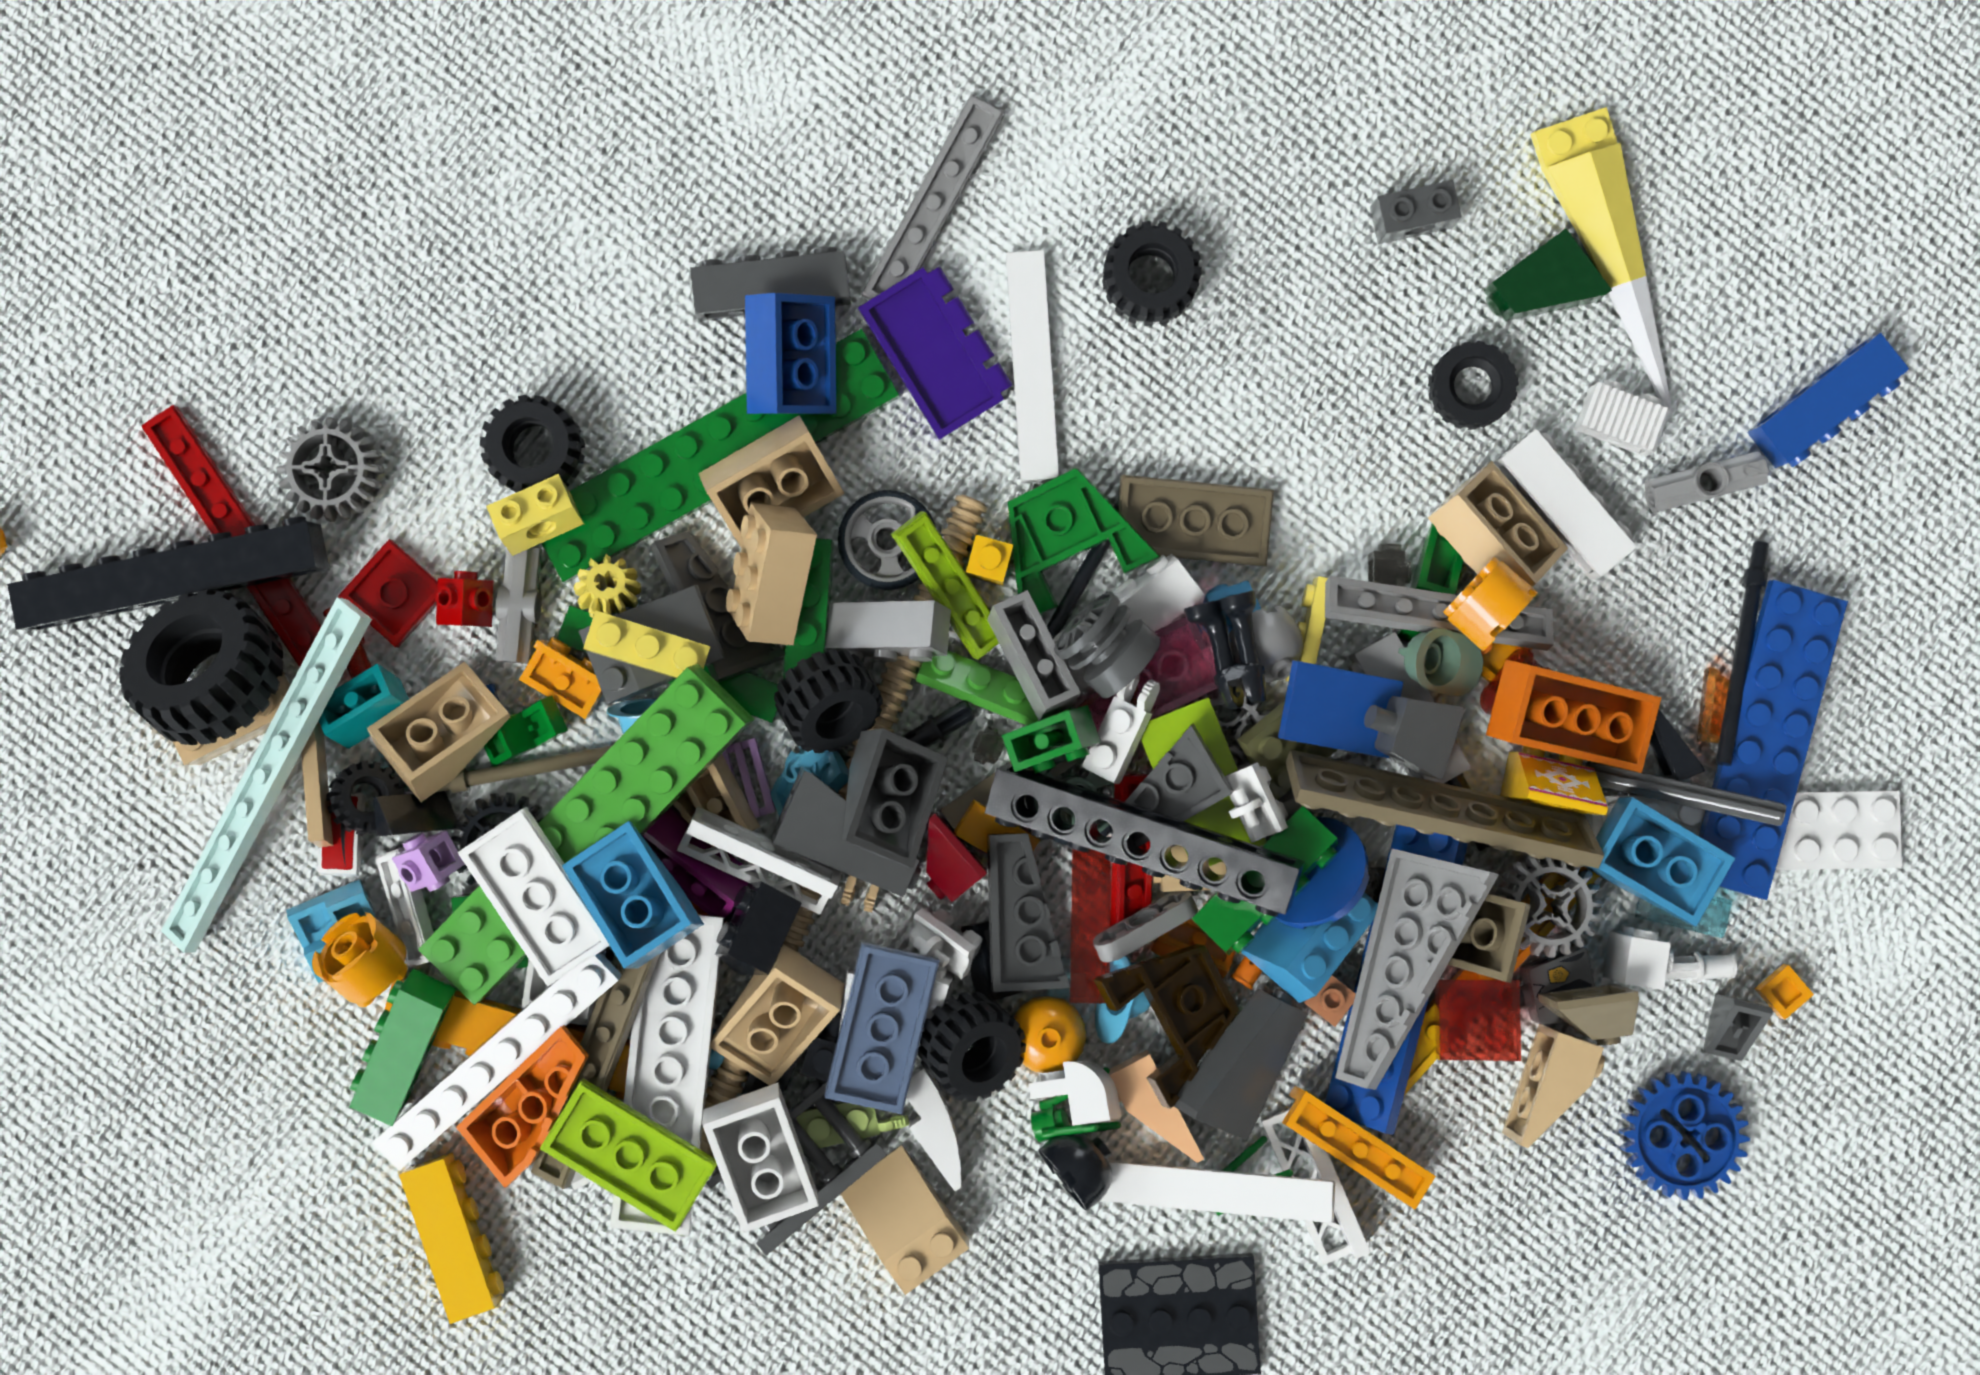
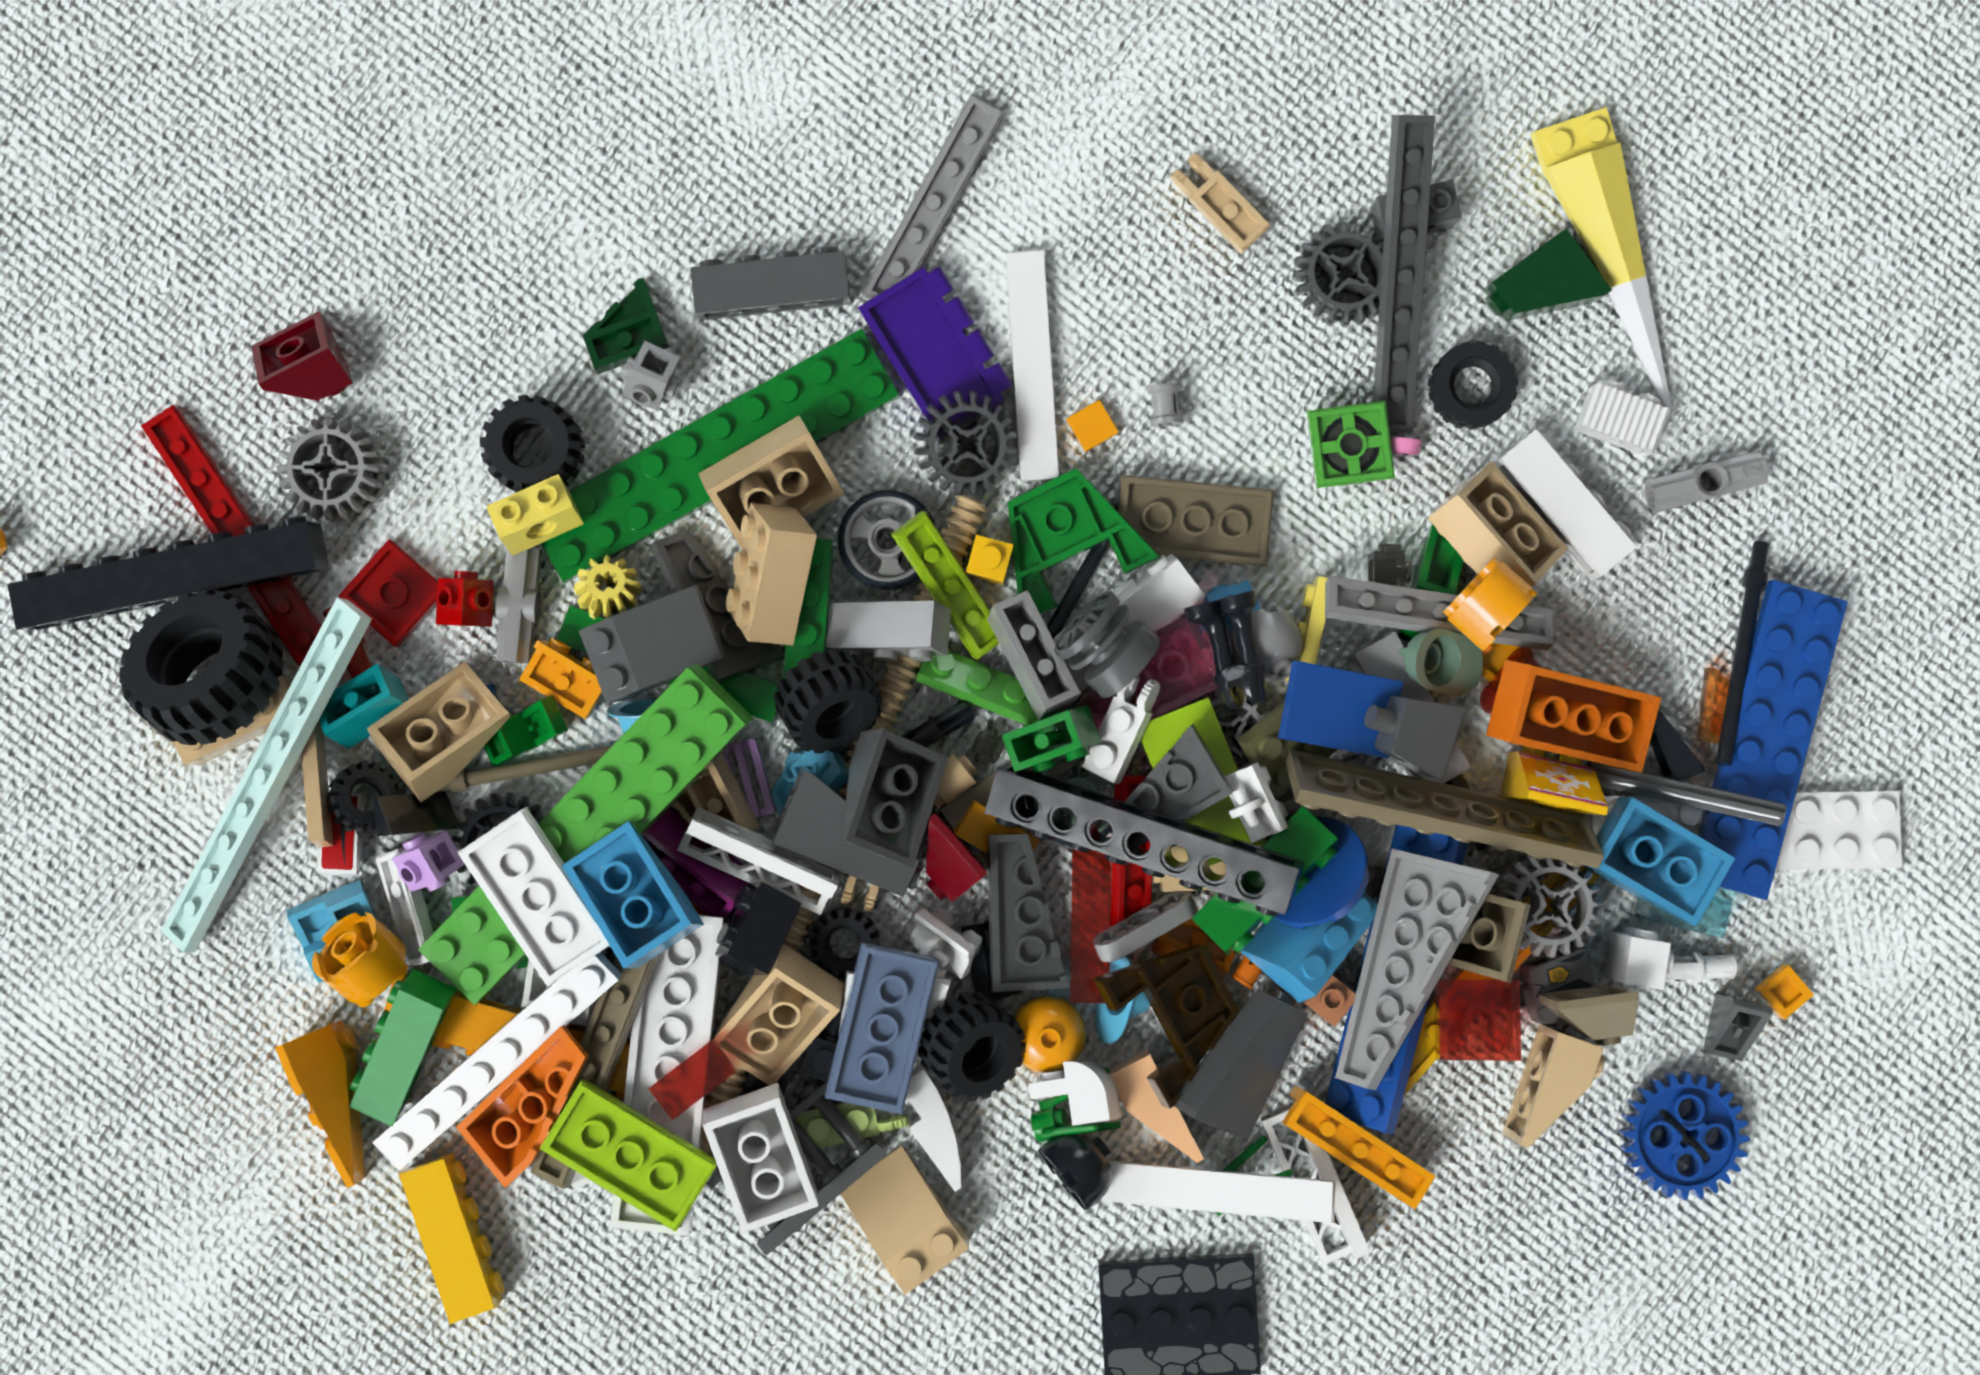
(302, 361): none -> dark red slope
(323, 1069): none -> light orange wedge
(625, 330): none -> dark green wing
(643, 645): light yellow plate -> none
(650, 376): none -> light grey brick
(692, 1079): none -> clear red tile
(790, 354): blue slope -> none
(823, 931): none -> black tyre
(955, 779): none -> tan brick
(977, 430): none -> dark grey gear
(1092, 426): none -> light orange tile
(1156, 242): black tyre -> none
(1165, 405): none -> light grey bush
(1222, 205): none -> tan hinge
(1331, 267): none -> dark grey gear
(1348, 445): none -> bright green piece
(1403, 267): none -> dark grey plate
(1405, 446): none -> bright pink tile
(1828, 401): blue brick -> none

